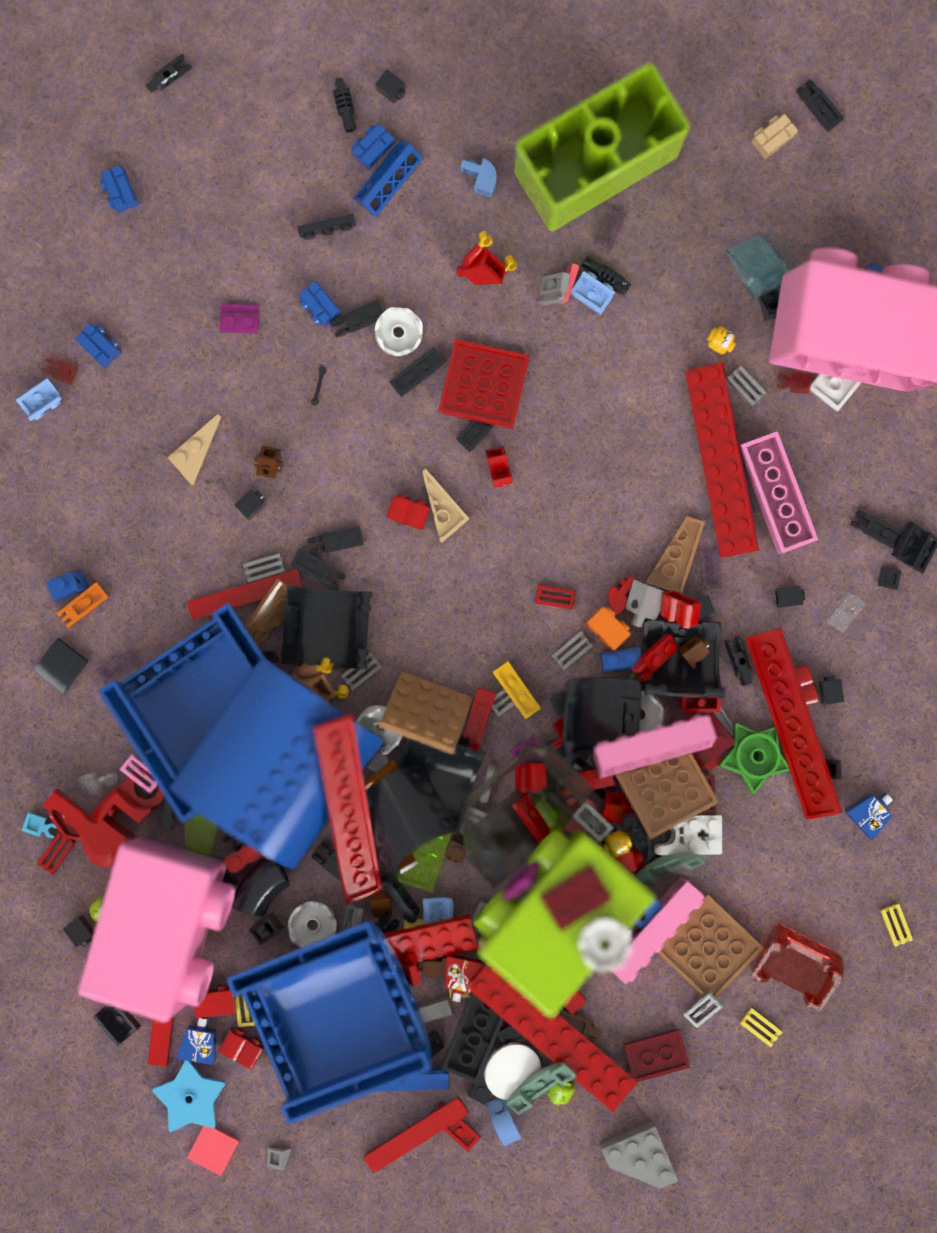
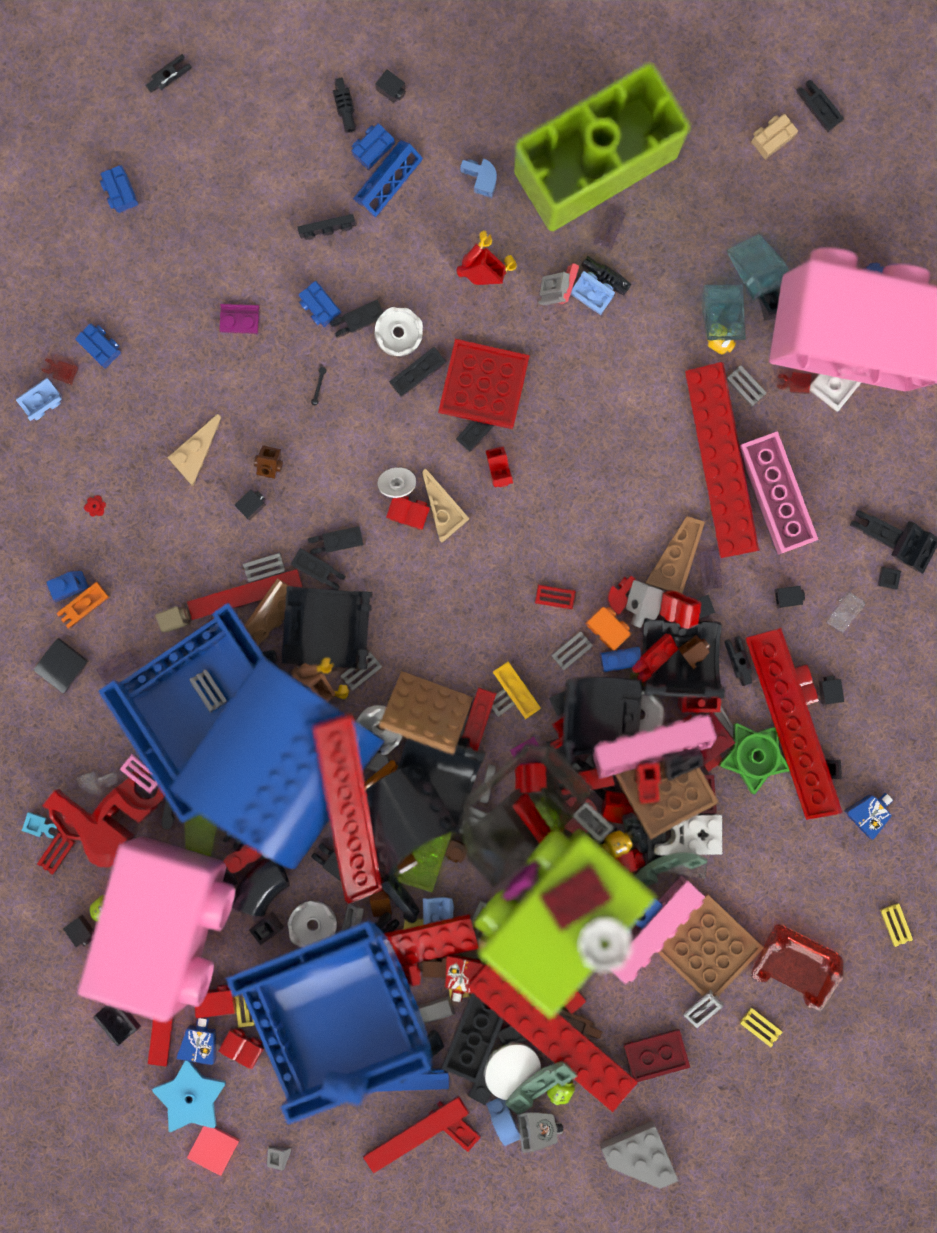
(89, 506): none -> red plant
(173, 619): none -> dark tan brick
(200, 677): none -> light grey tile
(344, 1088): none -> blue brick
(396, 482): none -> white dish
(538, 1131): none -> light grey torso
(647, 780): none -> red brick
(681, 763): none -> black wing
(723, 312): none -> clear light blue slope

